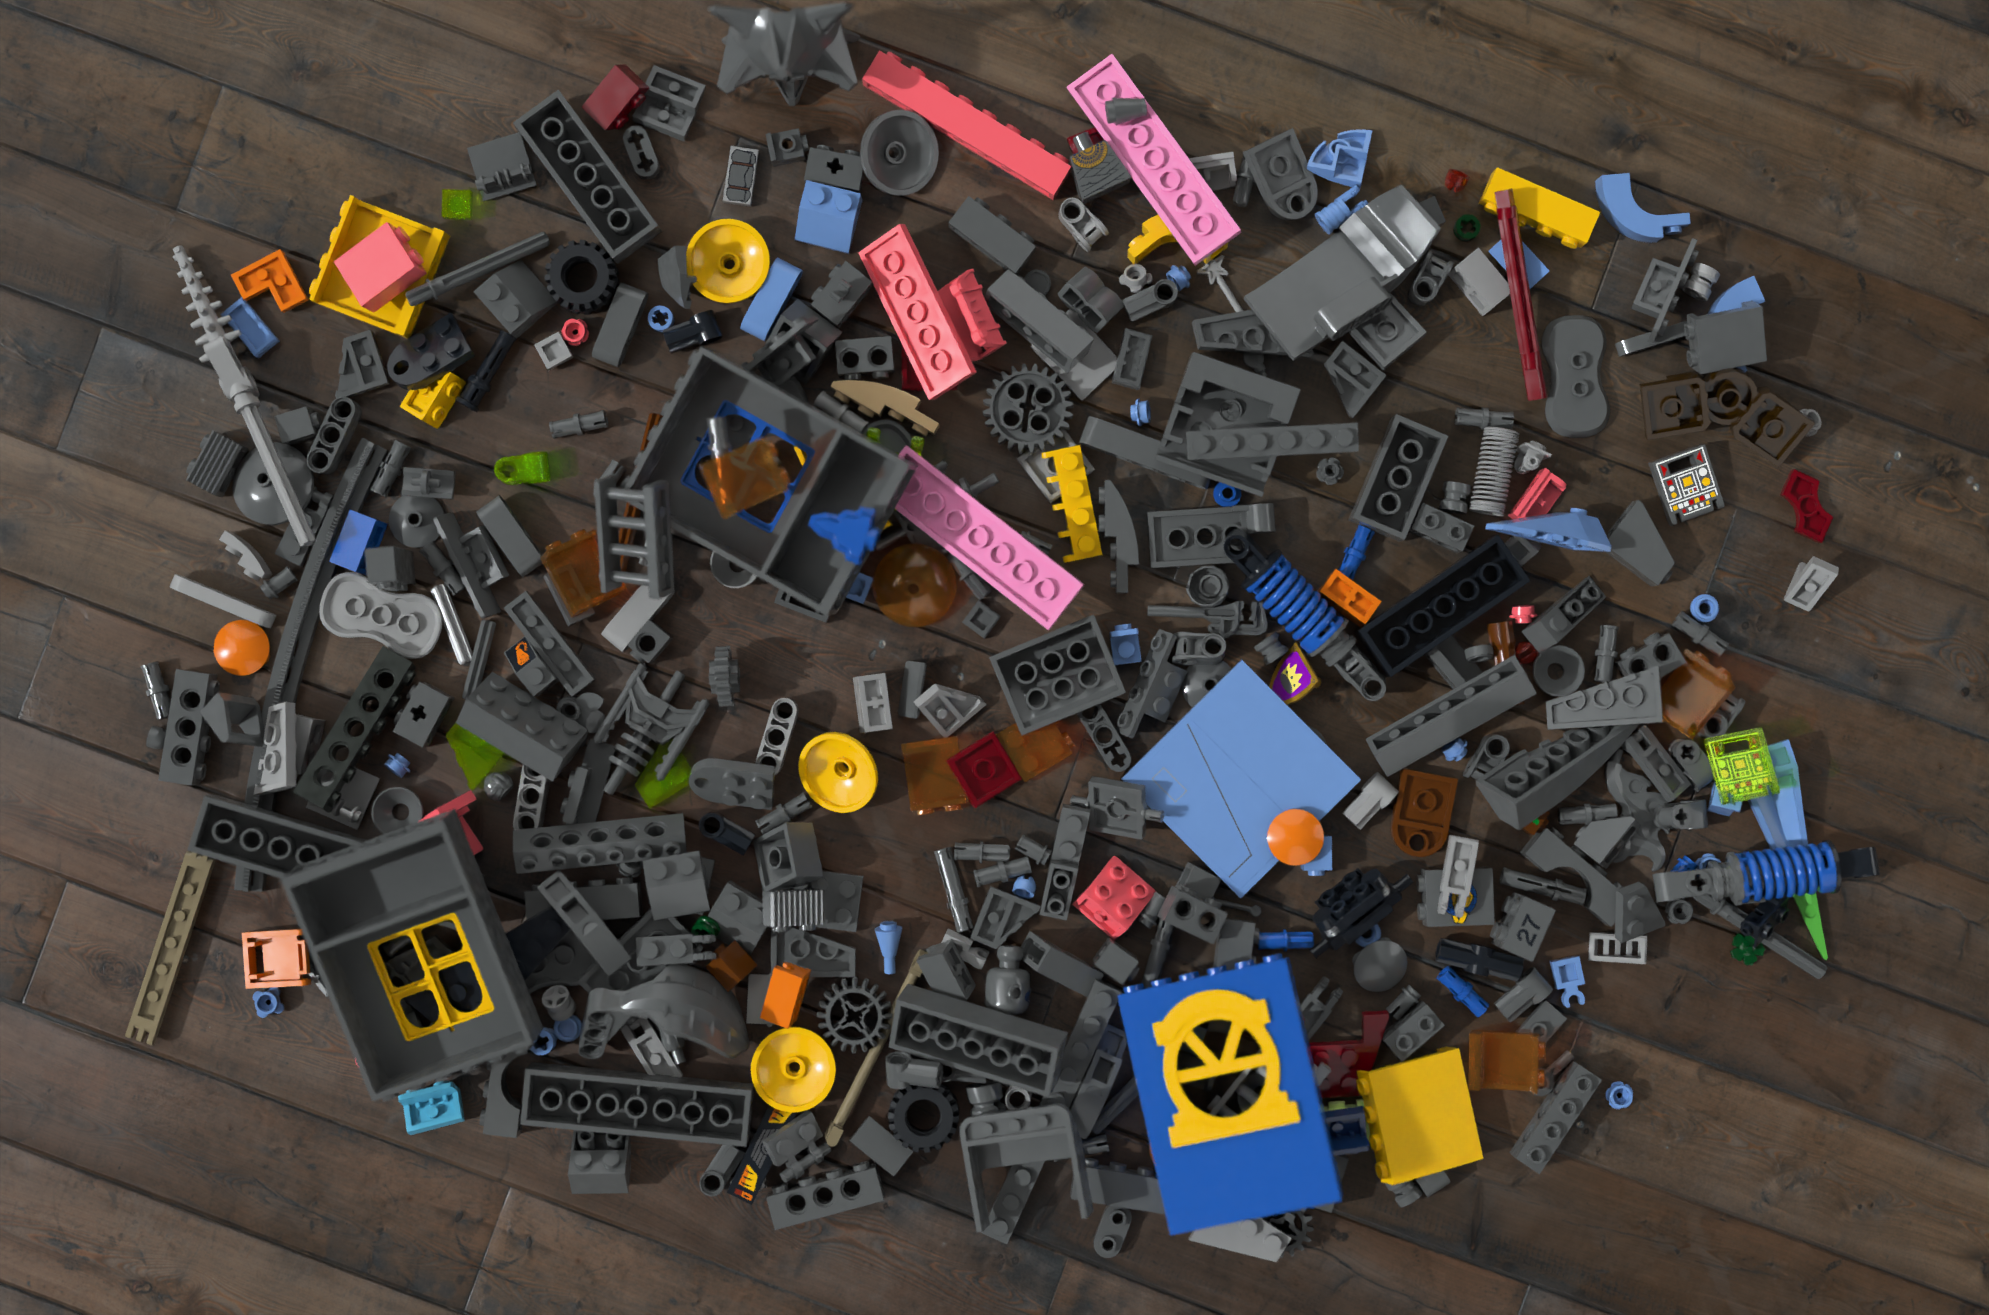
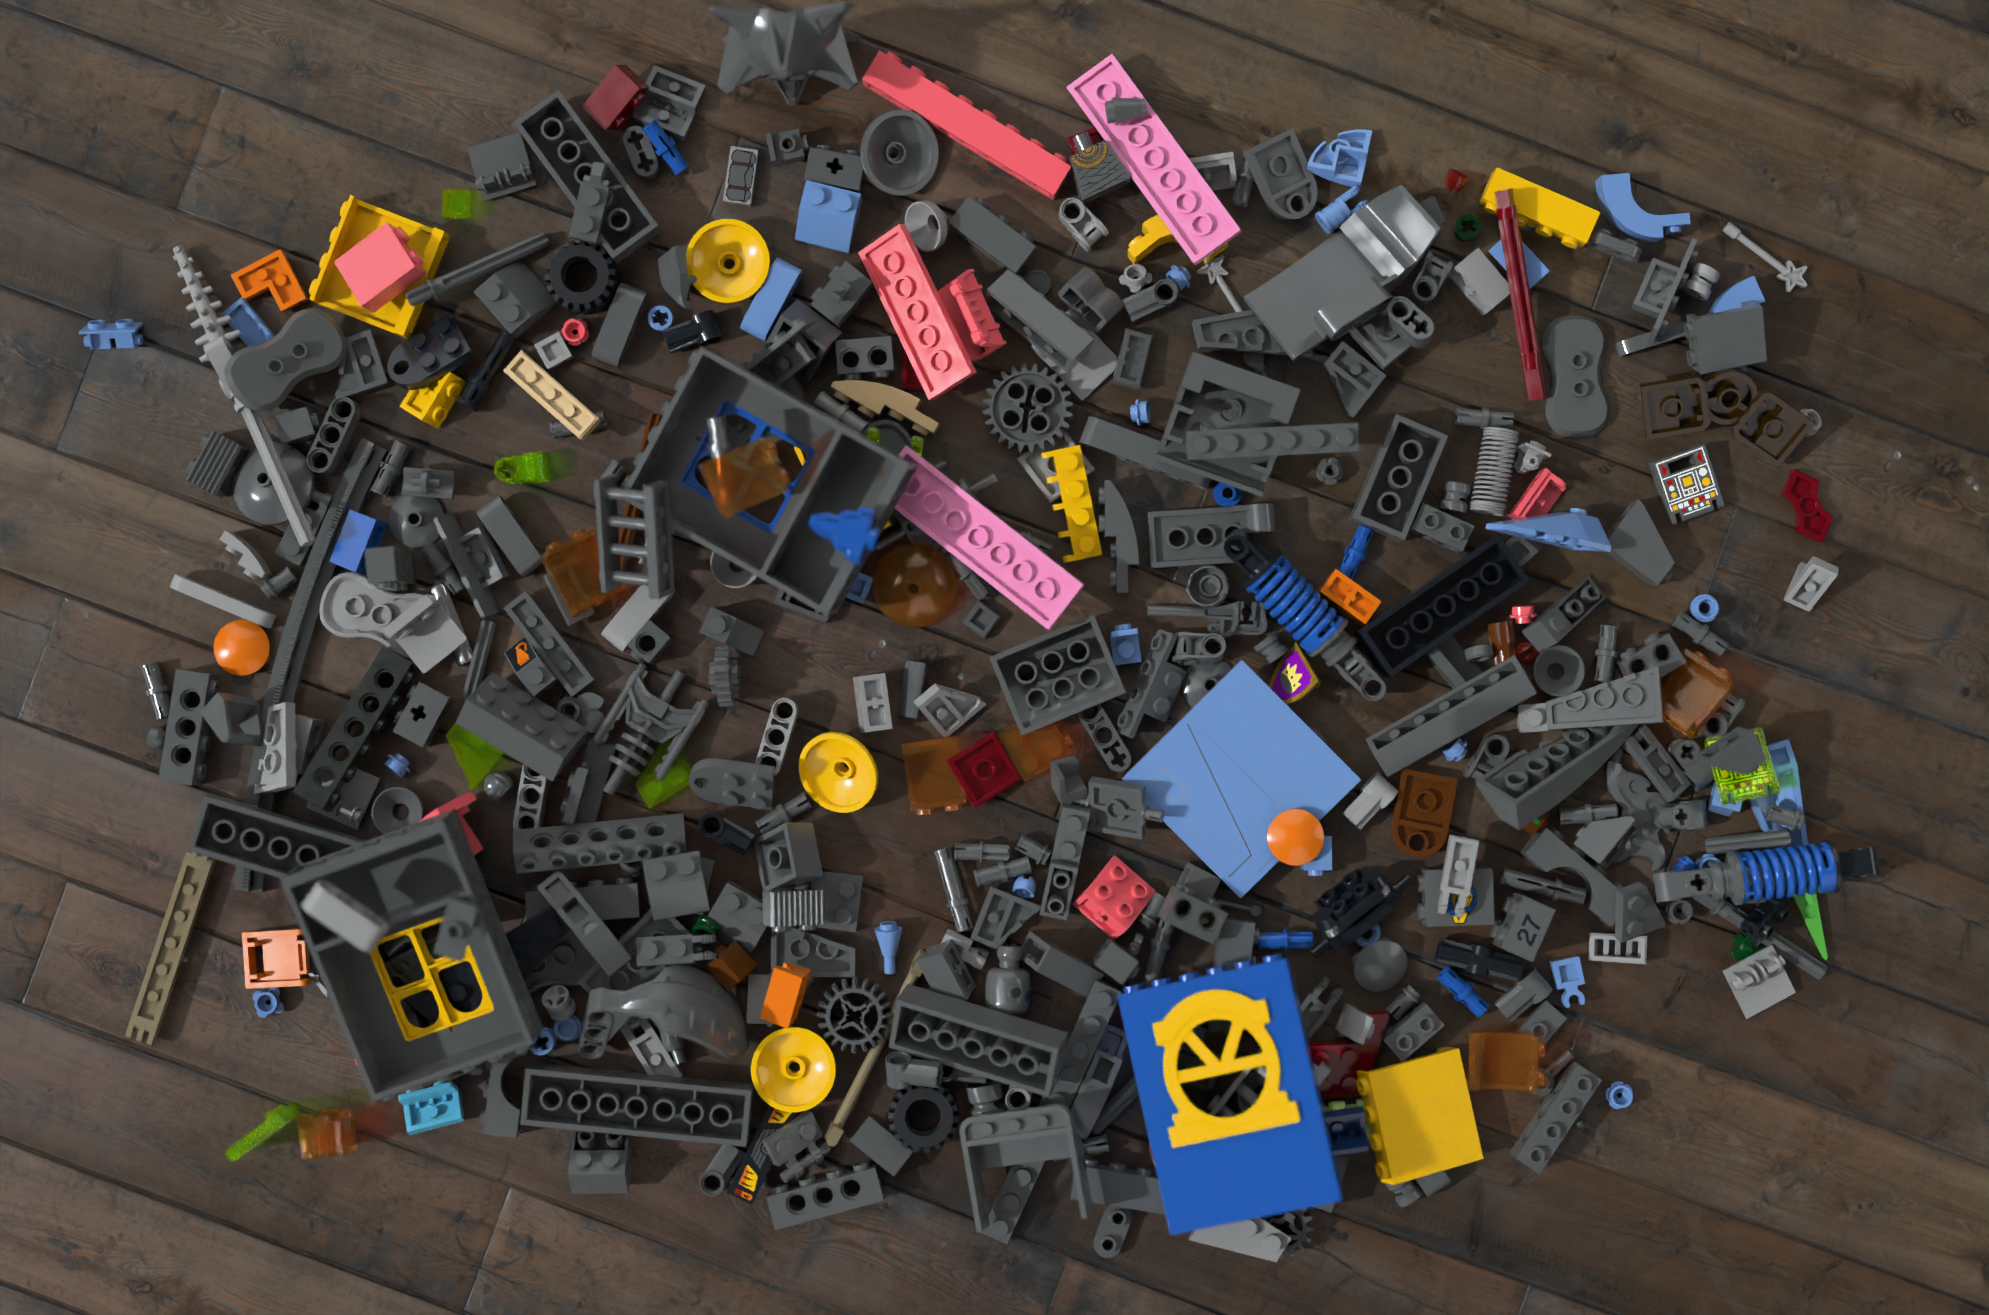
(123, 330): none -> medium blue hinge
(276, 1120): none -> clear neon green container
(304, 347): none -> dark grey plate
(327, 1134): none -> clear orange brick
(345, 916): none -> light grey beam
(426, 633): none -> light grey bracket
(456, 929): none -> dark grey plate
(552, 395): none -> tan tile
(591, 205): none -> dark grey hinge
(665, 147): none -> blue pin
(732, 631): none -> dark grey slope
(921, 227): none -> light grey piece
(1066, 779): none -> dark grey panel
(1134, 947): none -> dark grey piece
(1355, 1024): none -> light grey slope
(1404, 326): none -> dark grey beam
(1531, 717): none -> light grey plate
(1623, 249): none -> dark grey plate
(1734, 752): none -> dark grey slope
(1748, 842): none -> dark grey axle
(1759, 981): none -> light grey hinge
(1784, 816): none -> dark grey pin
(1788, 272): none -> light grey piece

